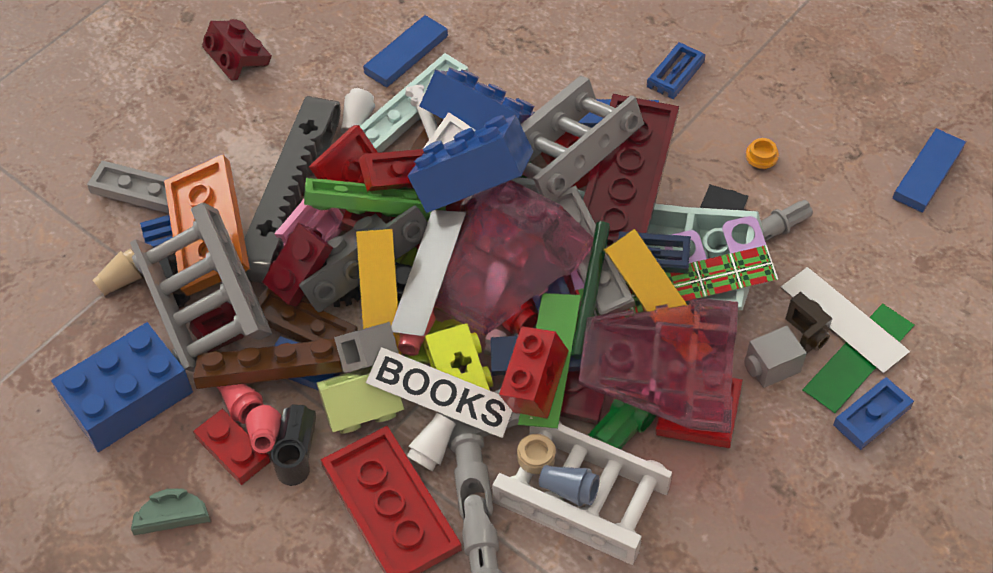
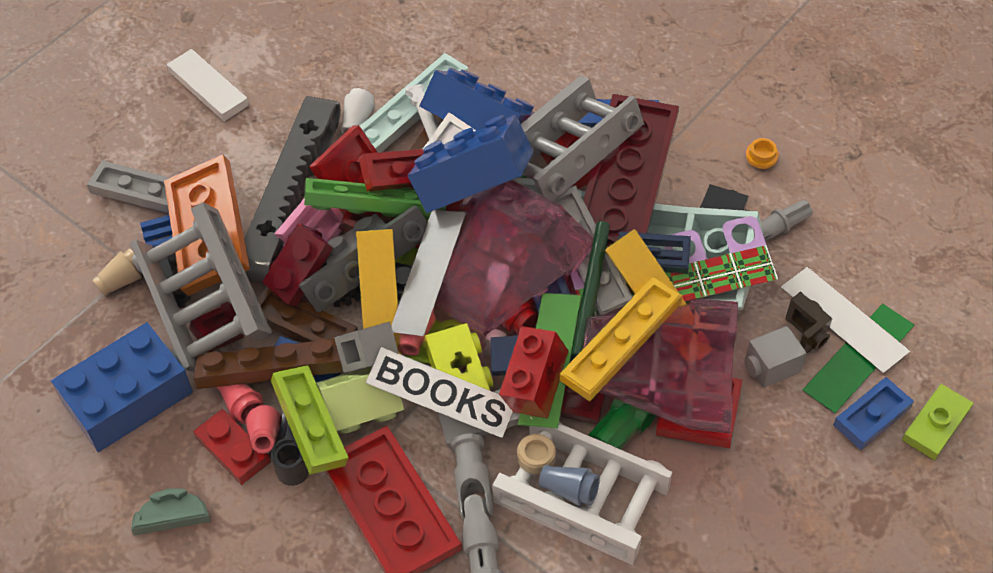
(208, 85): none -> white tile
(233, 47): dark red bracket -> none
(309, 419): none -> lime plate
(405, 51): blue tile -> none
(432, 442): white cone -> none
(620, 338): none -> yellow tile
(666, 85): blue tile -> none
(929, 170): blue tile -> none
(937, 421): none -> lime plate

